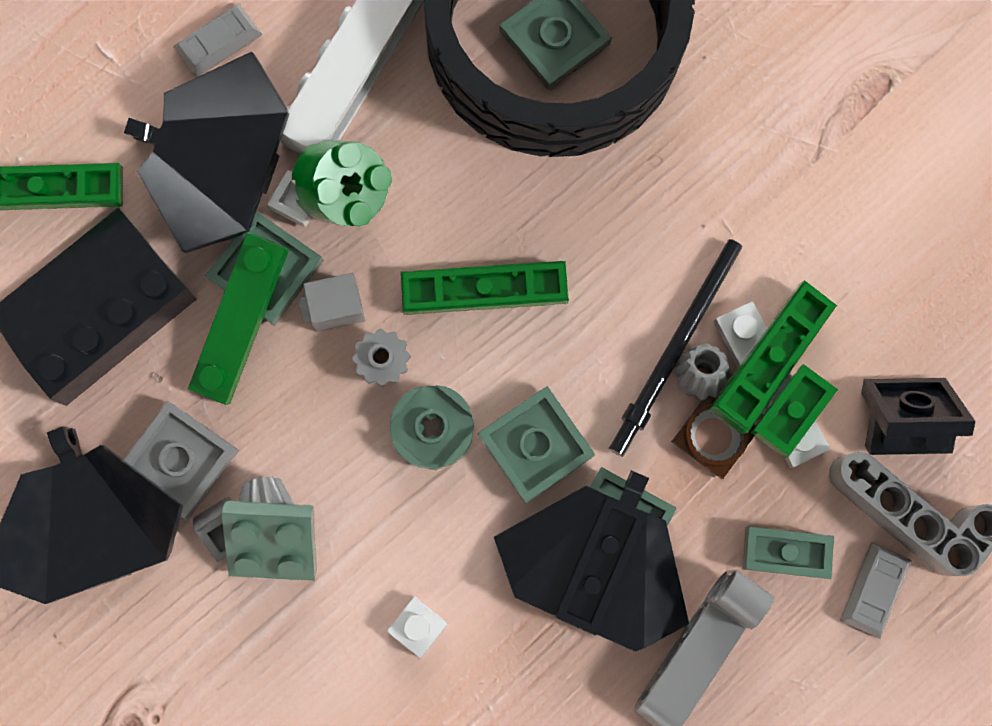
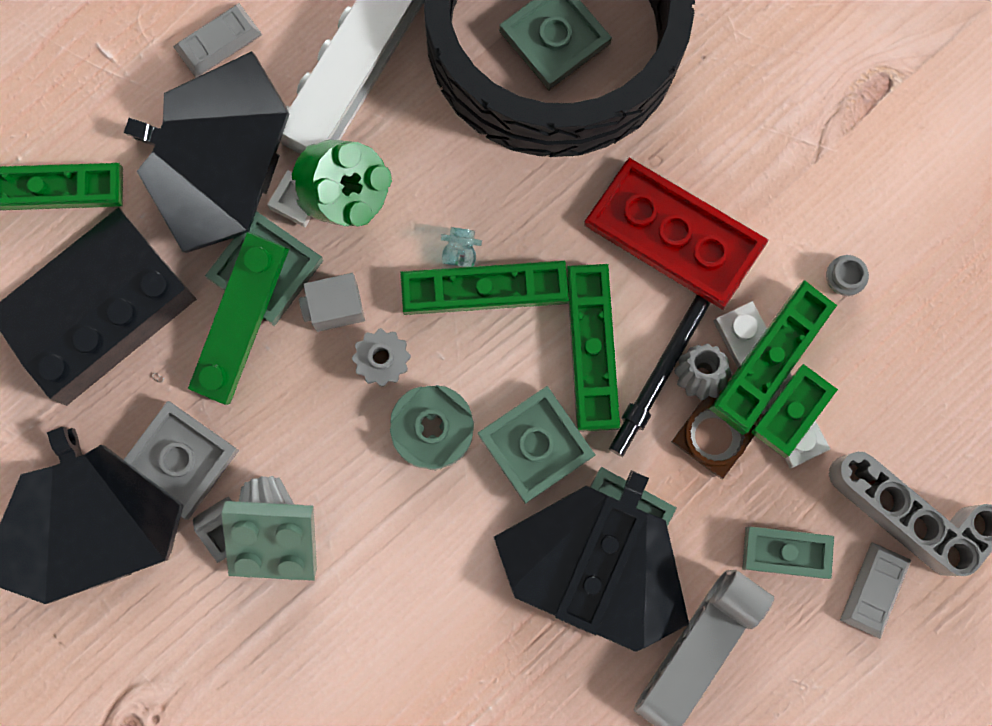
(417, 627): white plate -> none
(460, 247): none -> clear light blue plate
(593, 348): none -> green plate
(676, 233): none -> red tile
(847, 275): none -> light grey plate
(914, 416): black bracket -> none

